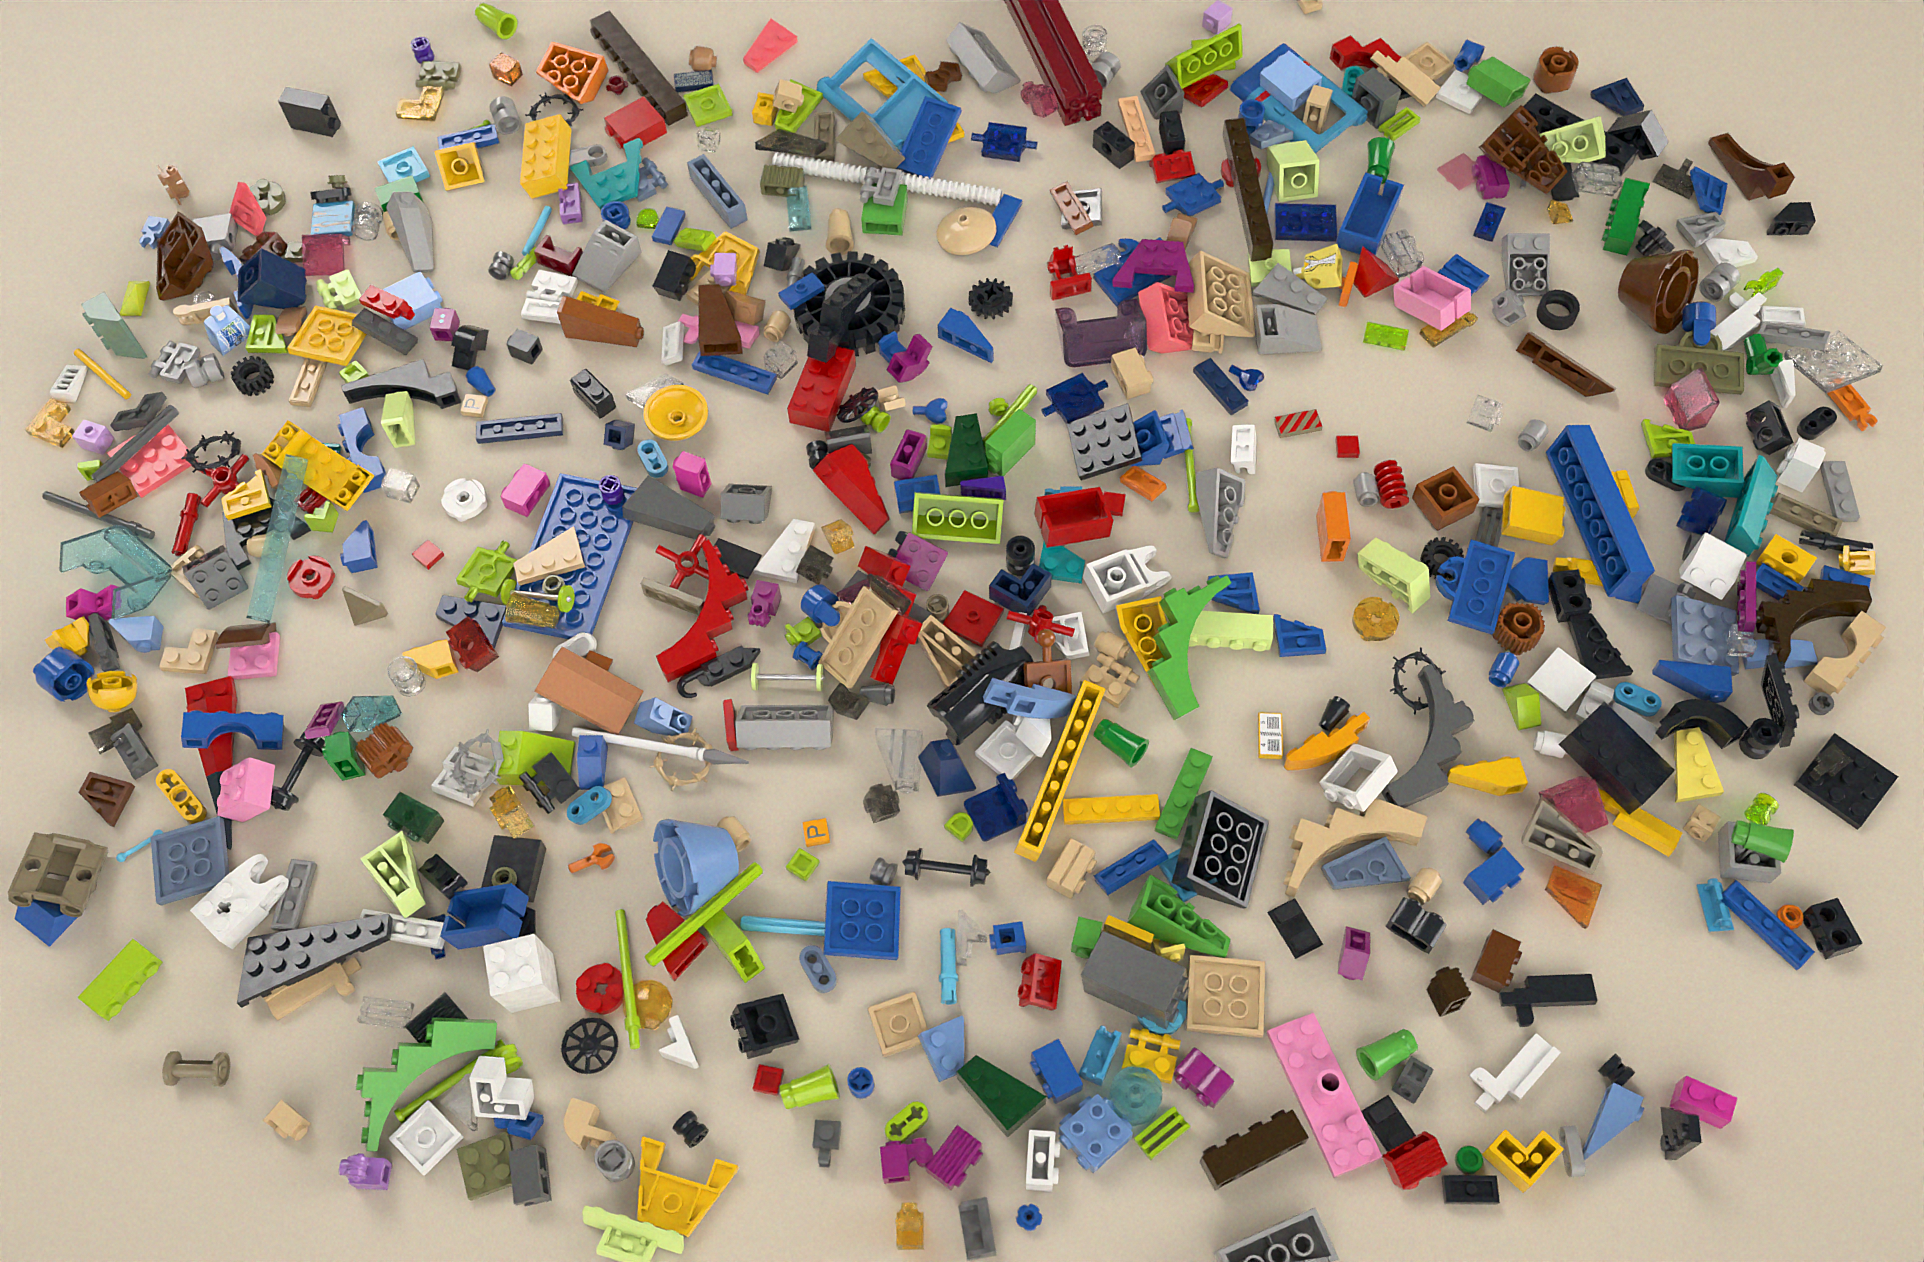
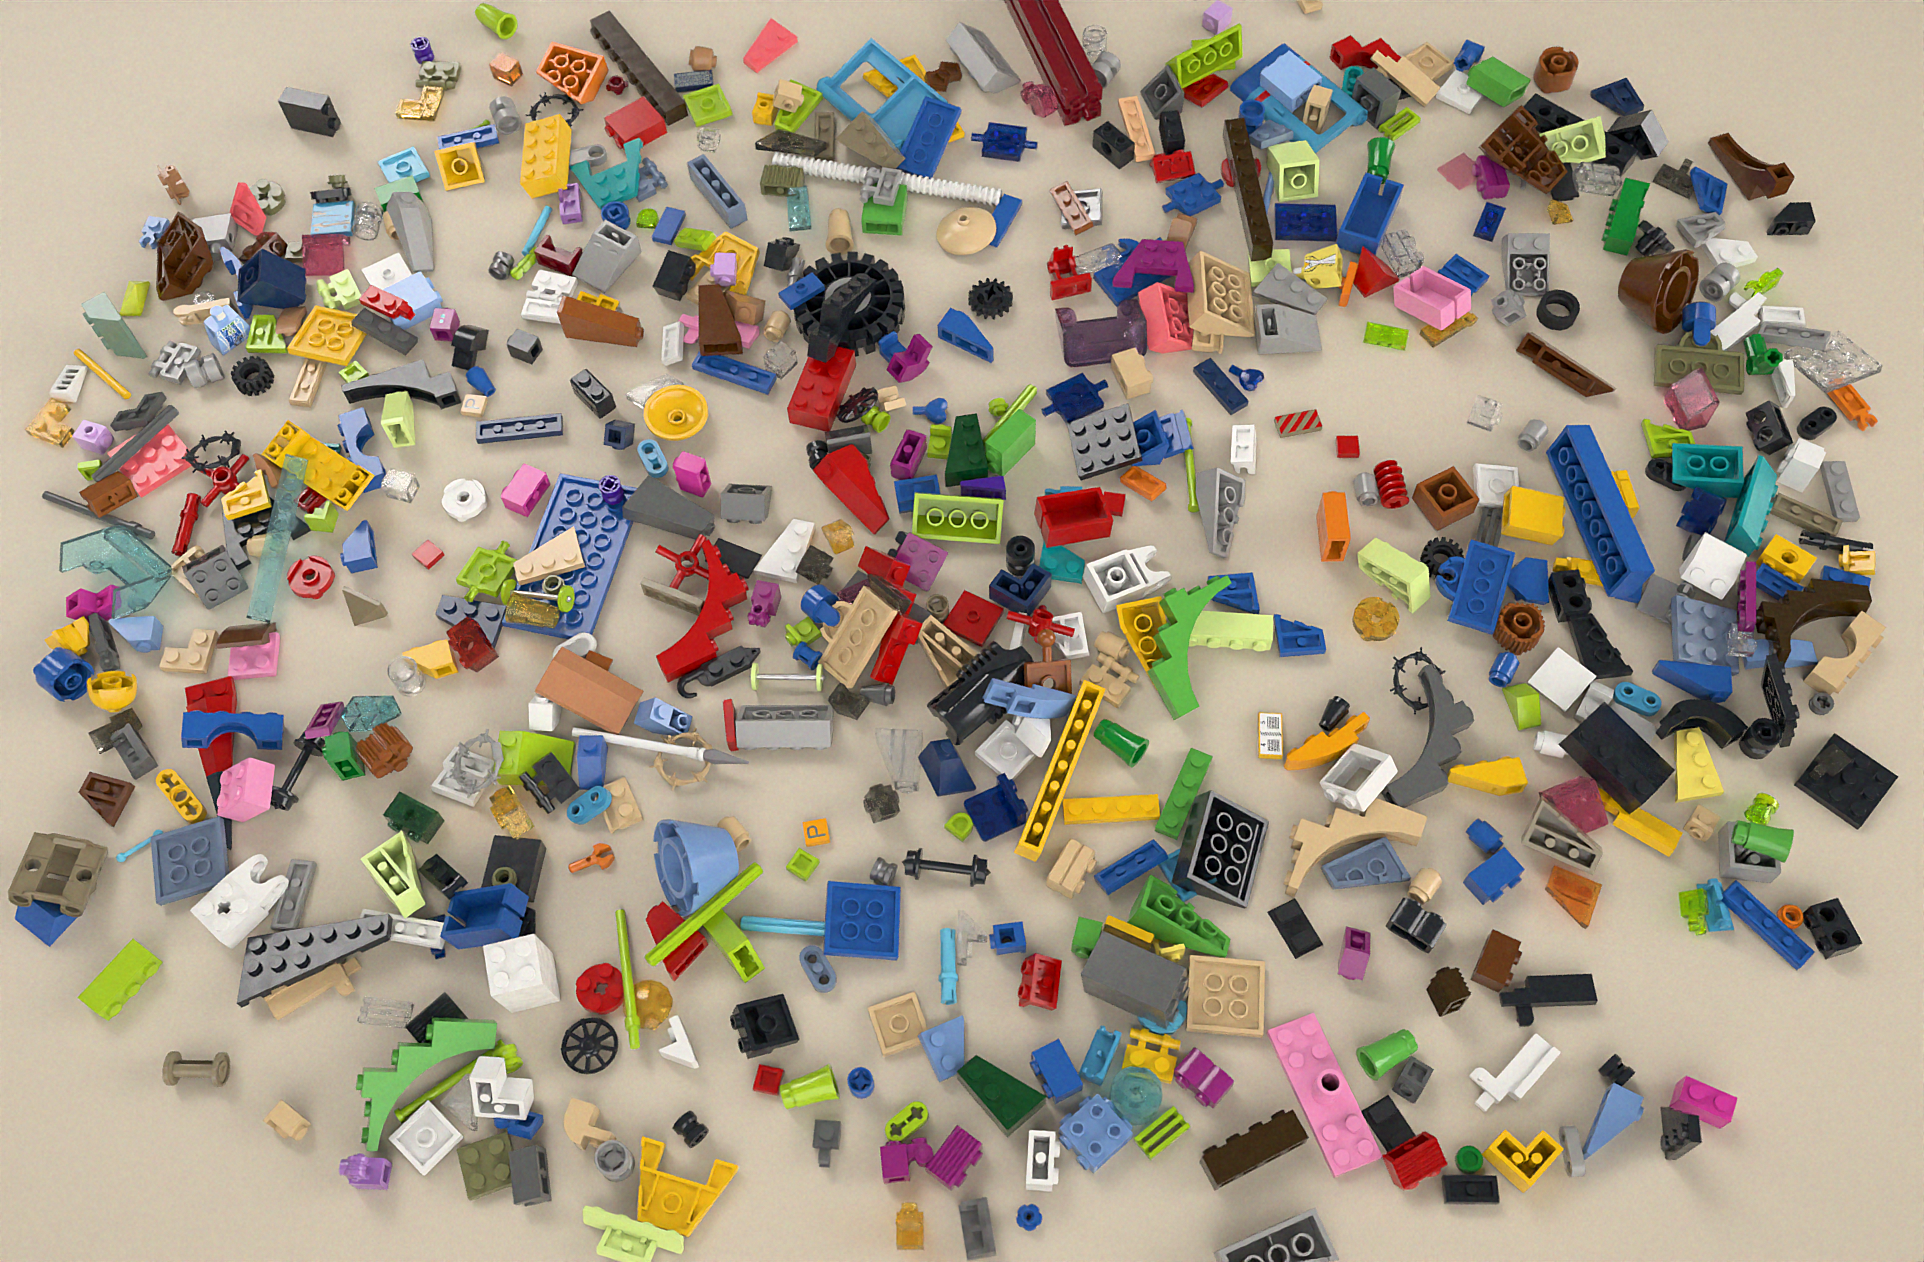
(387, 272): none -> white plate
(1693, 906): none -> clear neon green plate

